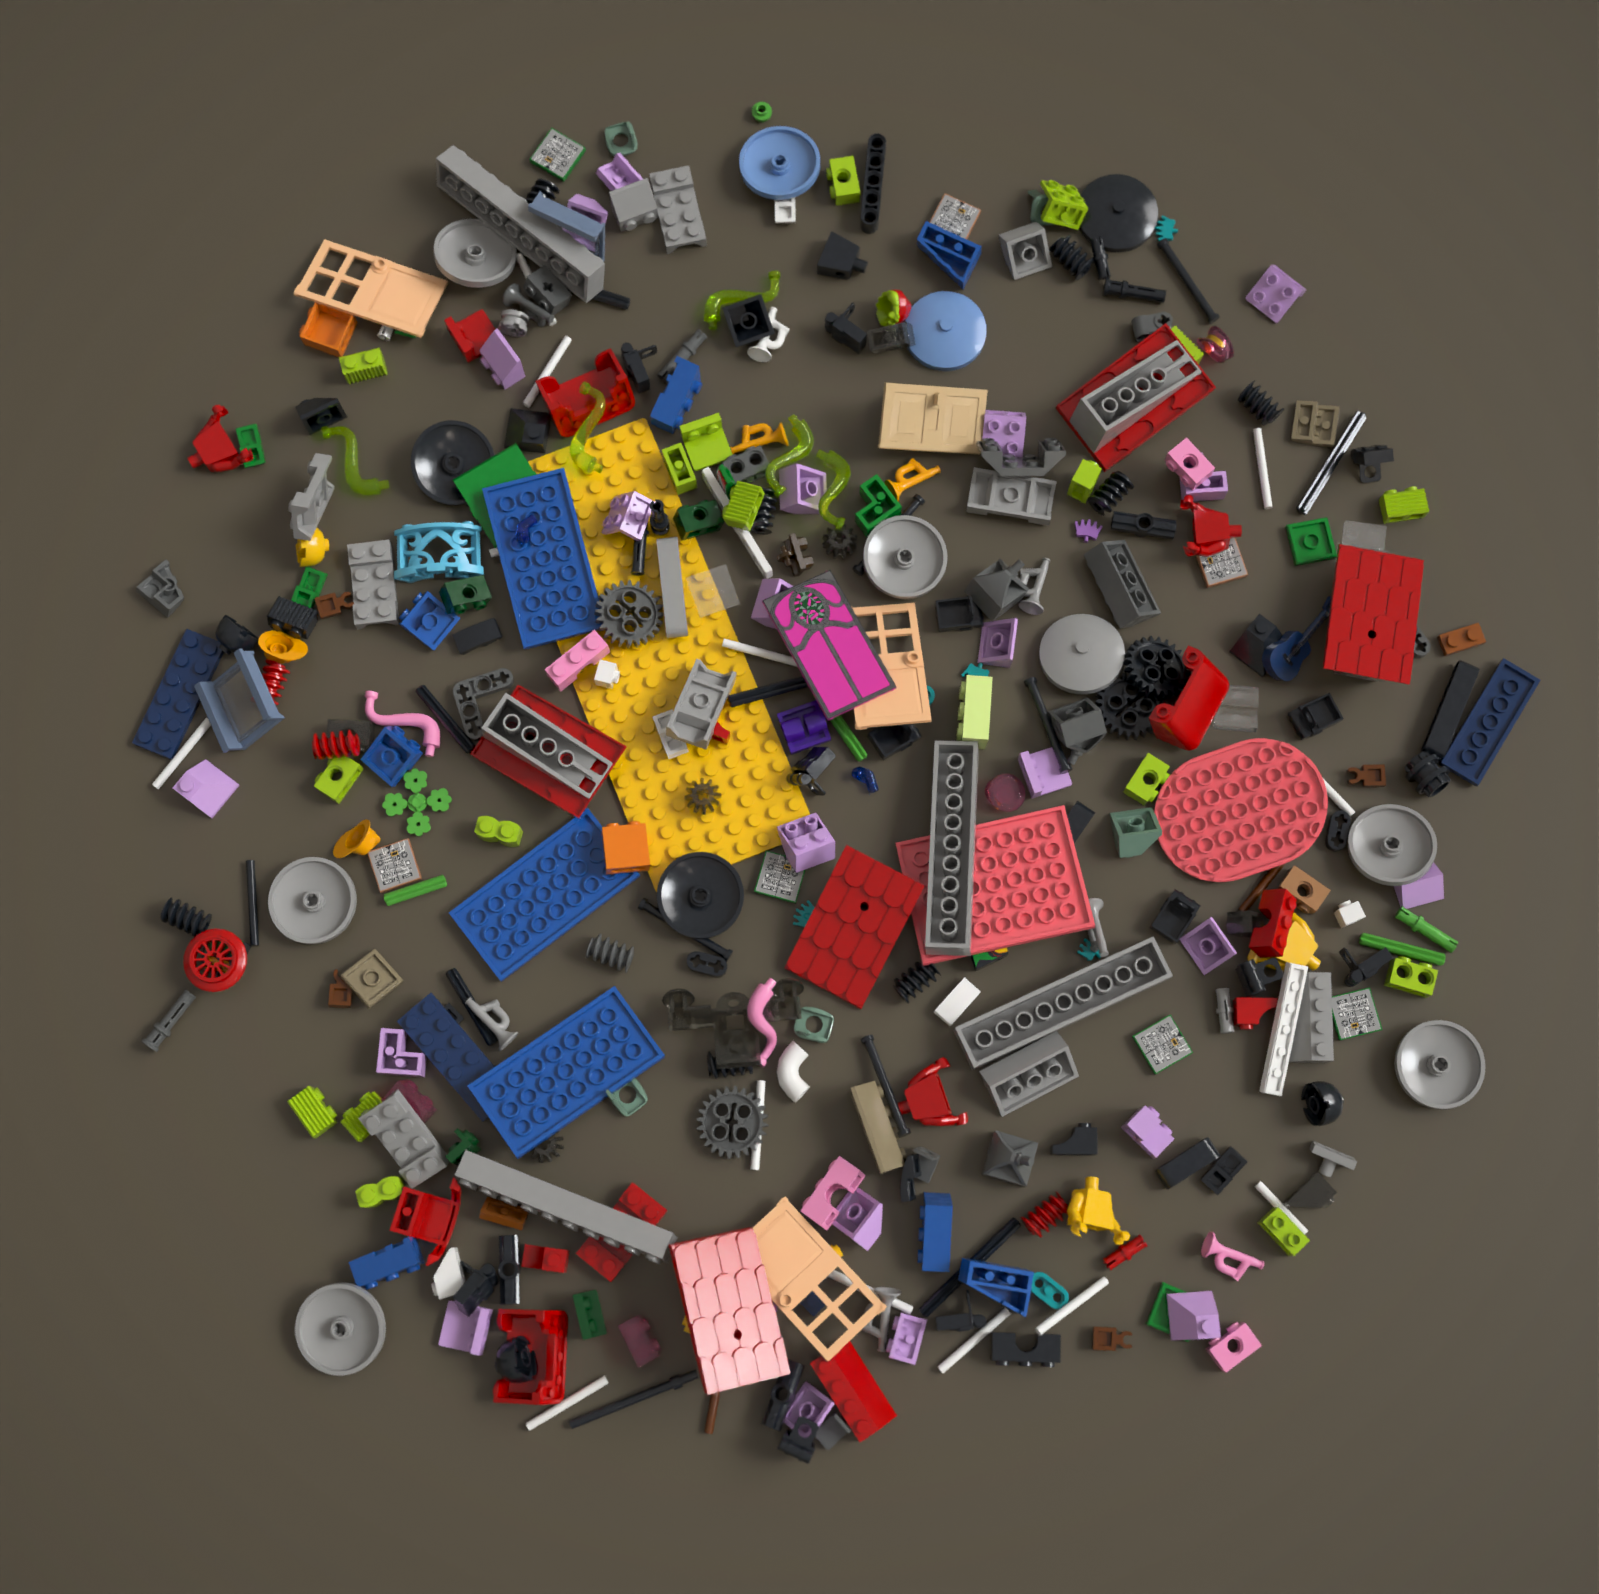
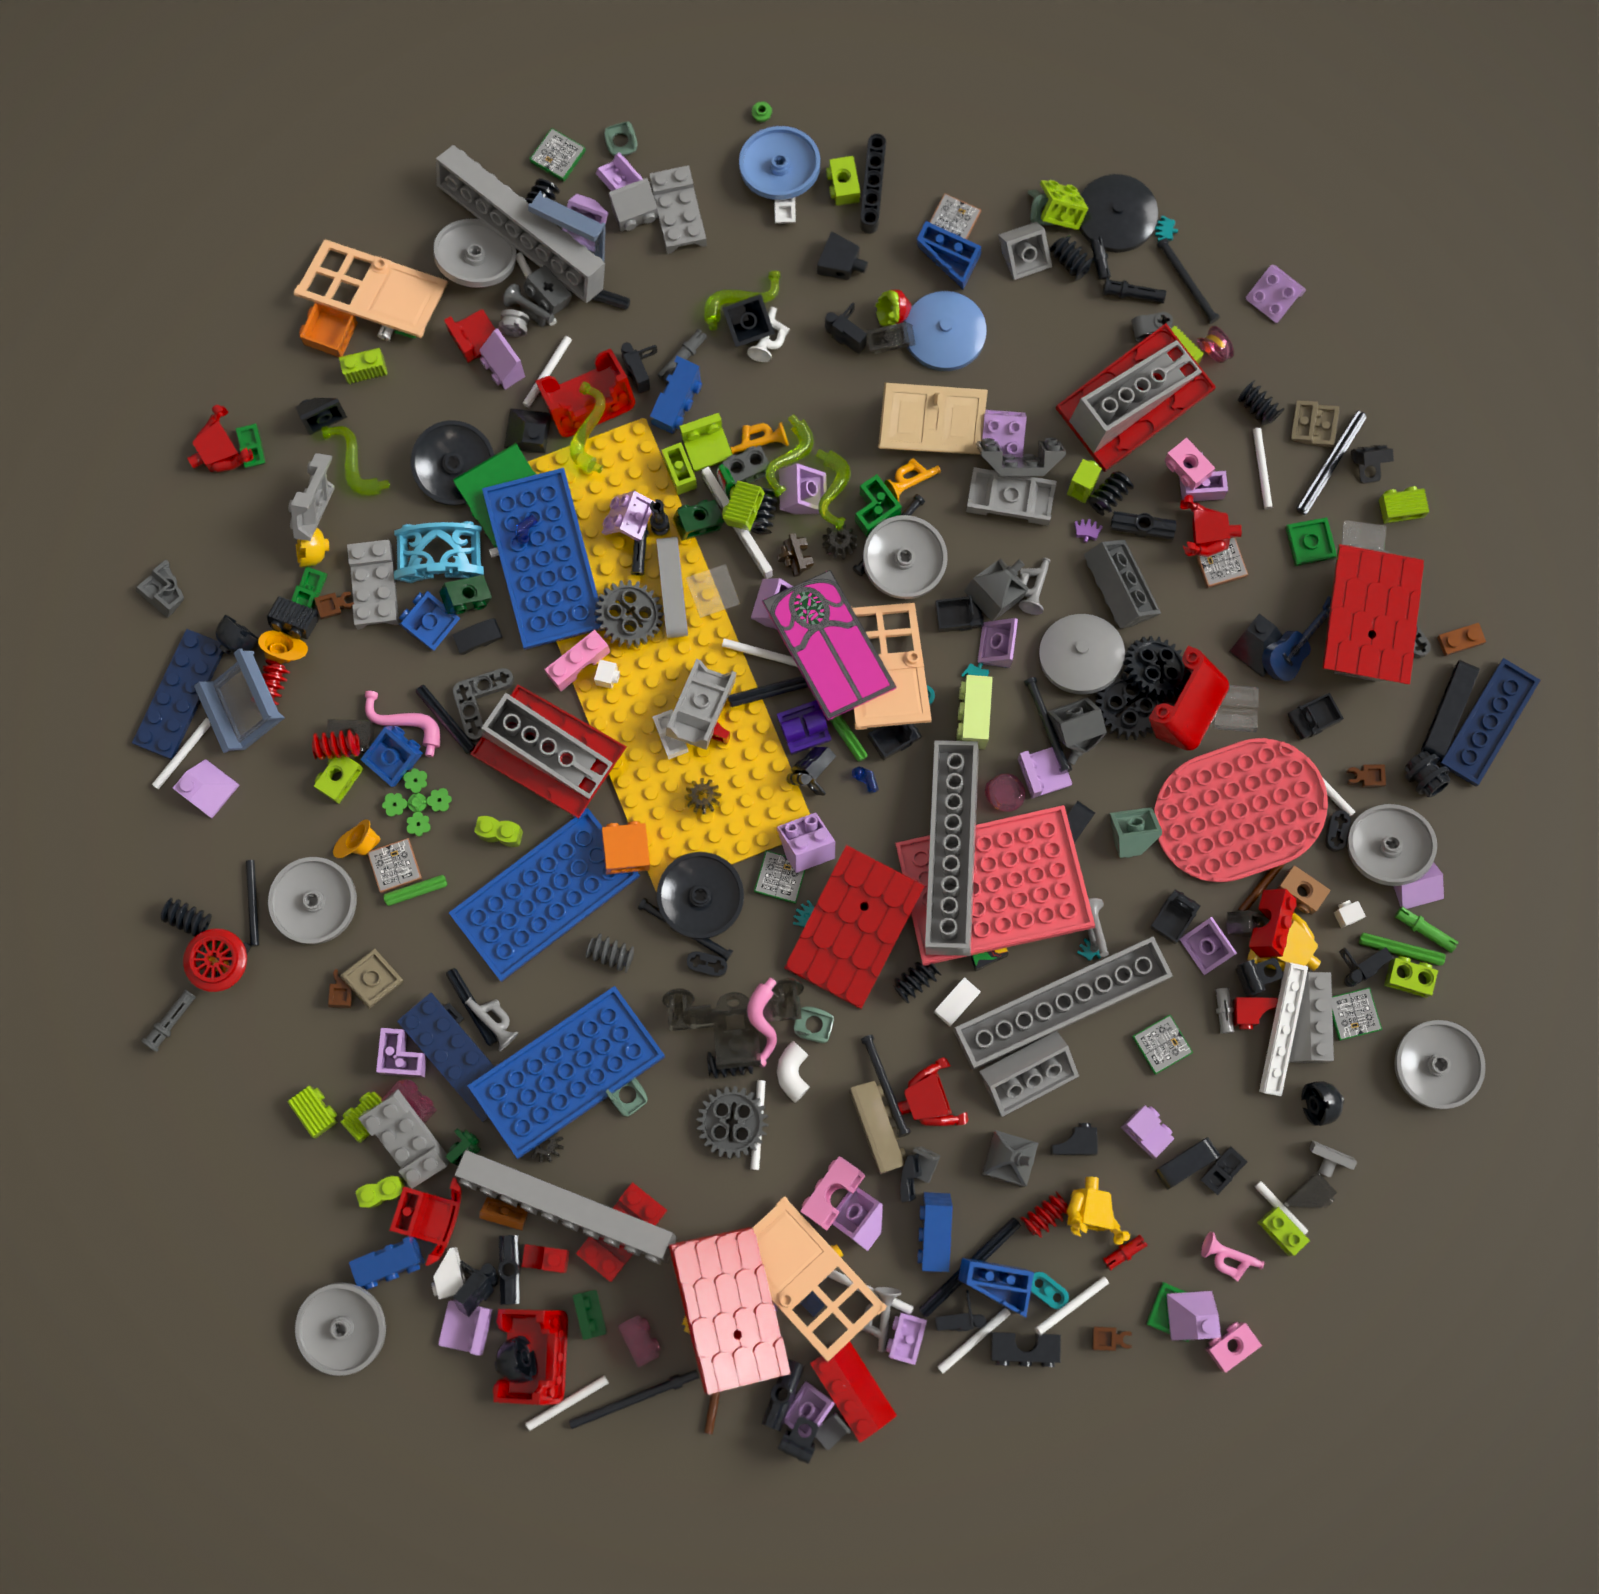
(1149, 767): lime brick -> none

